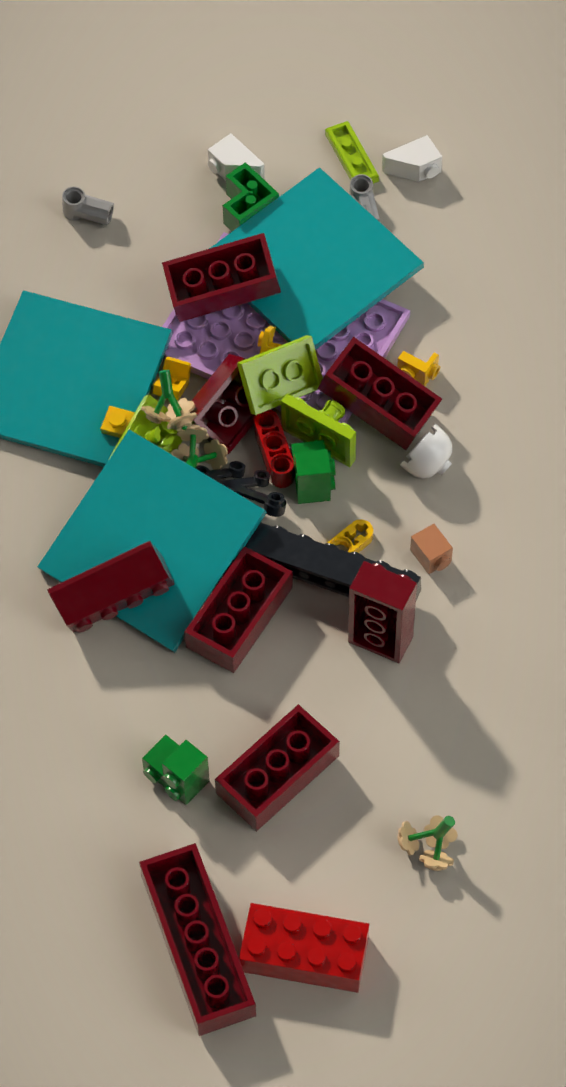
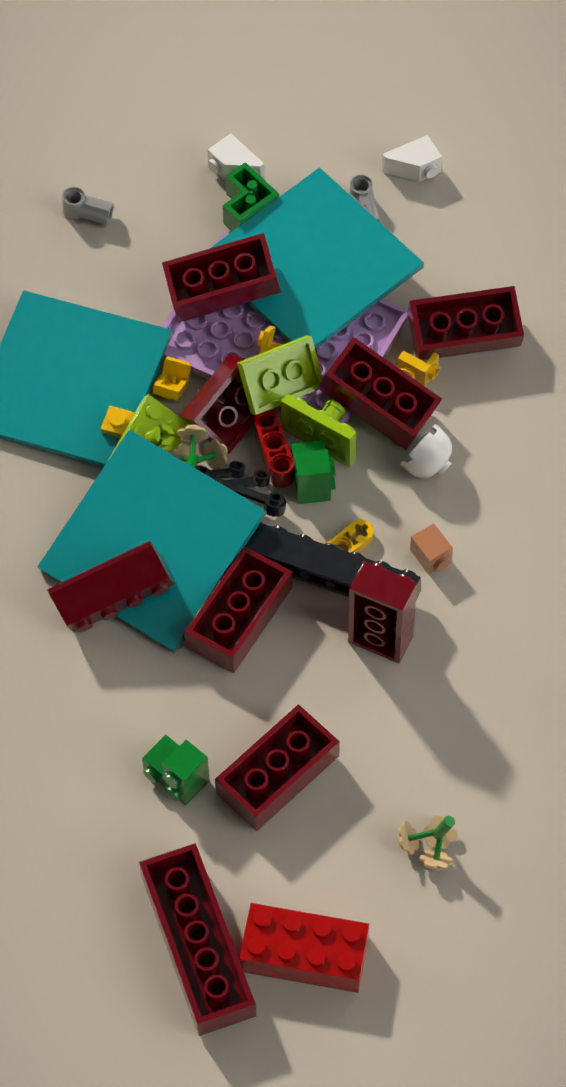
(178, 412): plant -> none
(350, 151): lime tile -> none
(465, 323): none -> dark red brick

